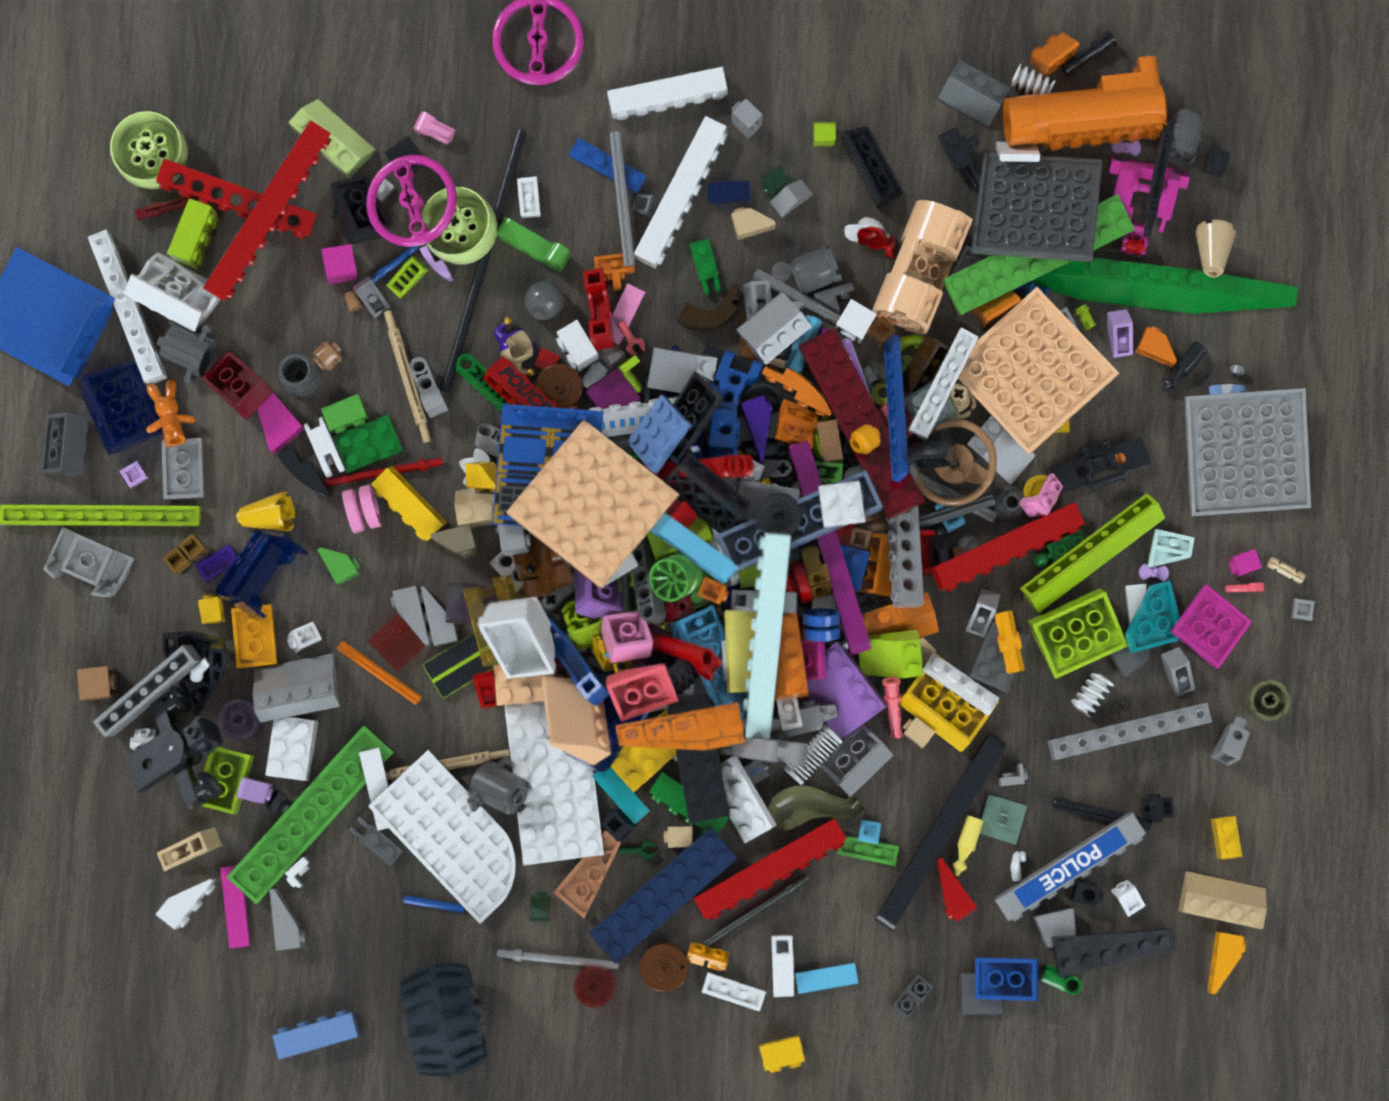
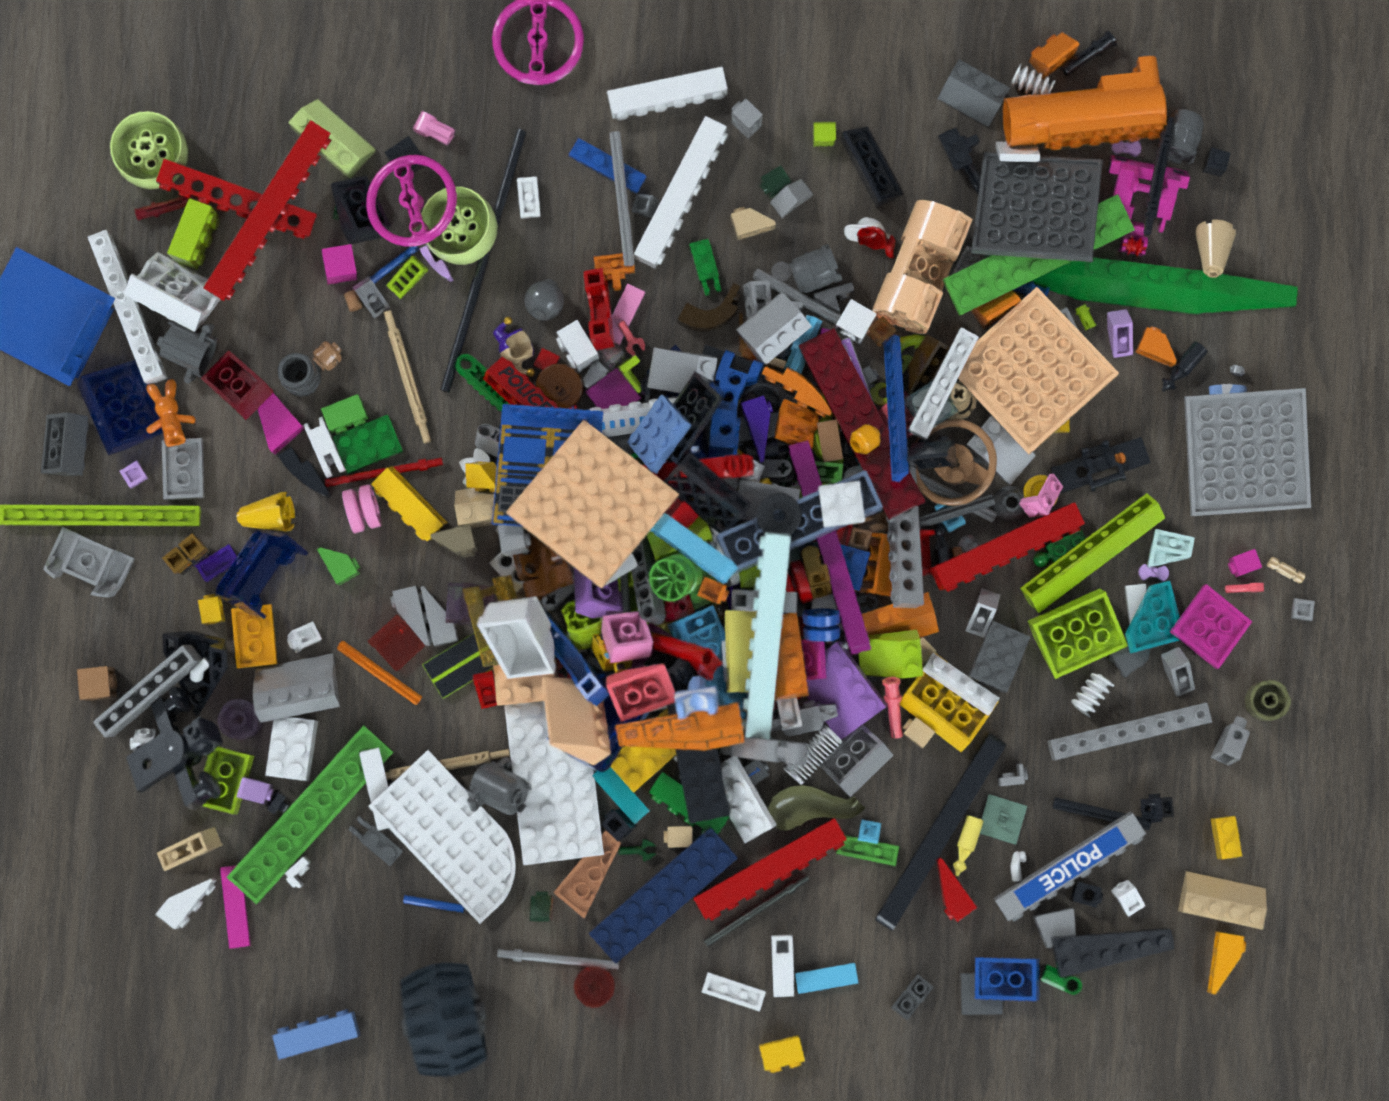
(286, 927): light grey slope -> none
(385, 190): white plate -> none
(431, 397): light grey piece -> none
(528, 242): bright green beam -> none
(664, 967): reddish brown wheel -> none
(696, 698): none -> light blue connector
(699, 953): light orange hinge -> none
(729, 191): clear blue slope -> none
(1009, 642): light orange piece -> none

